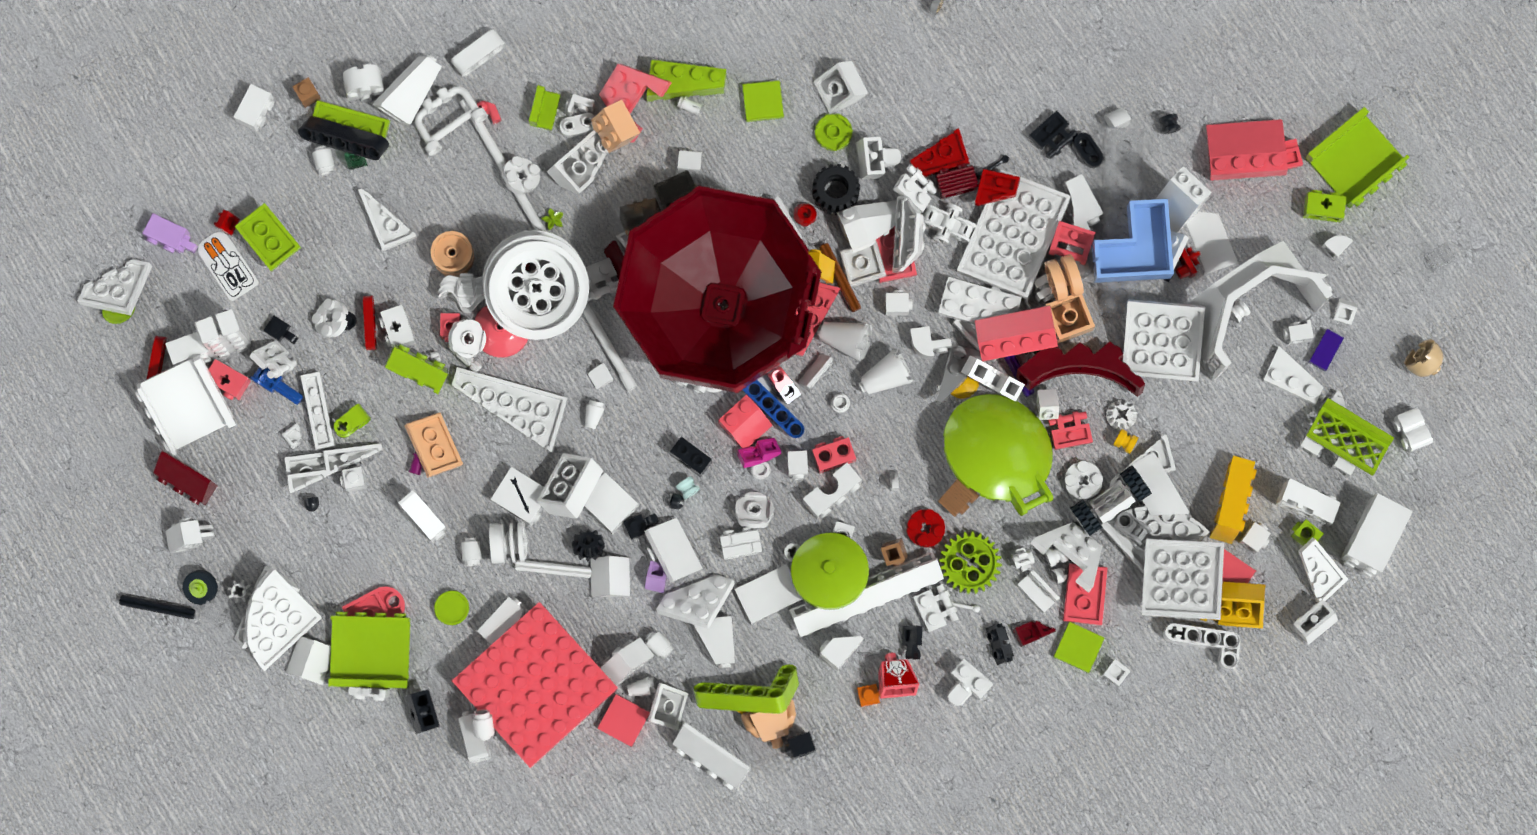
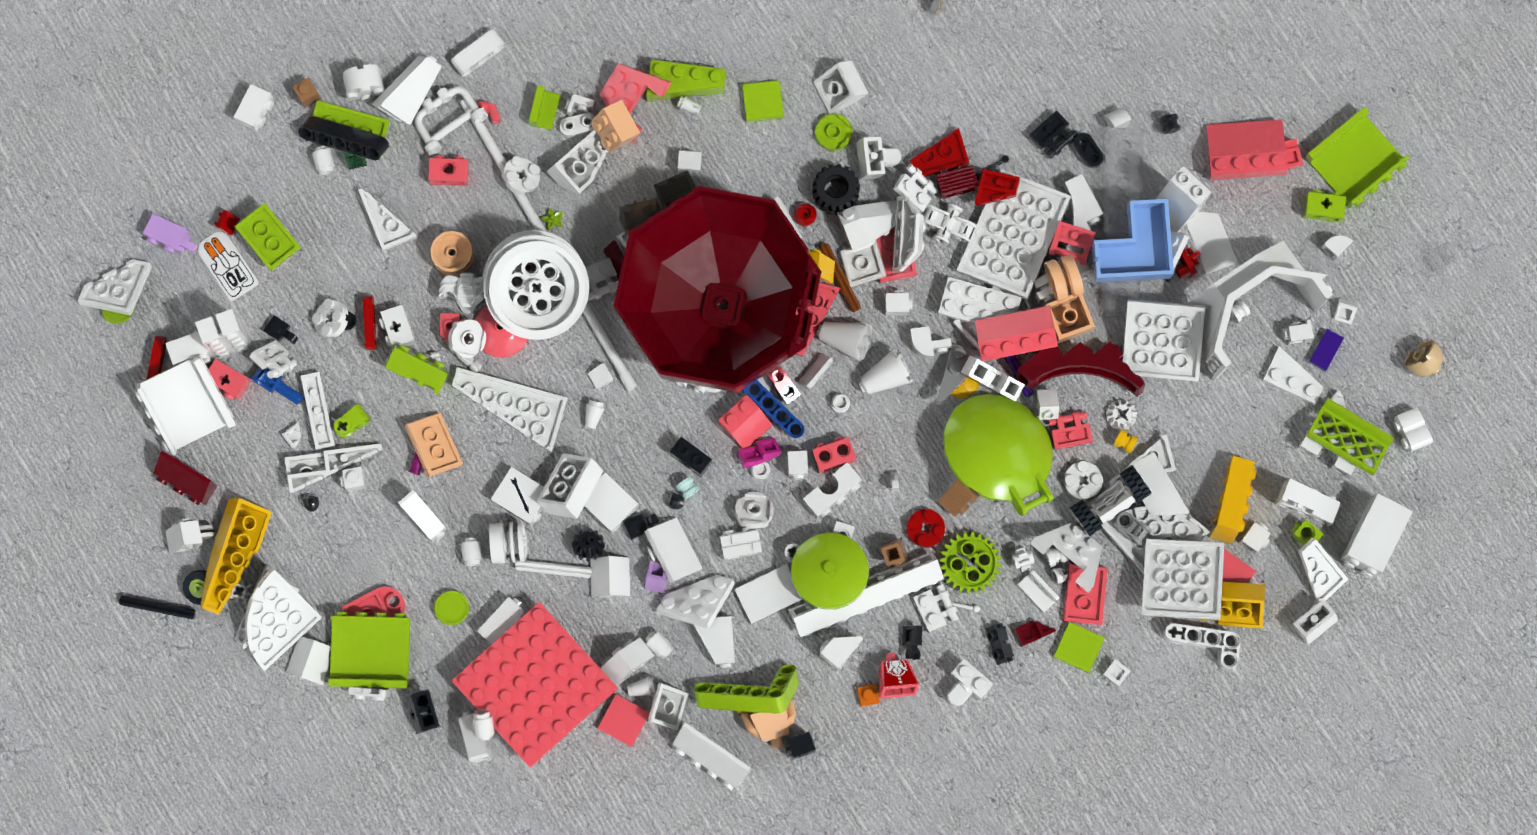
(233, 548): none -> yellow wedge
(458, 177): none -> coral brick

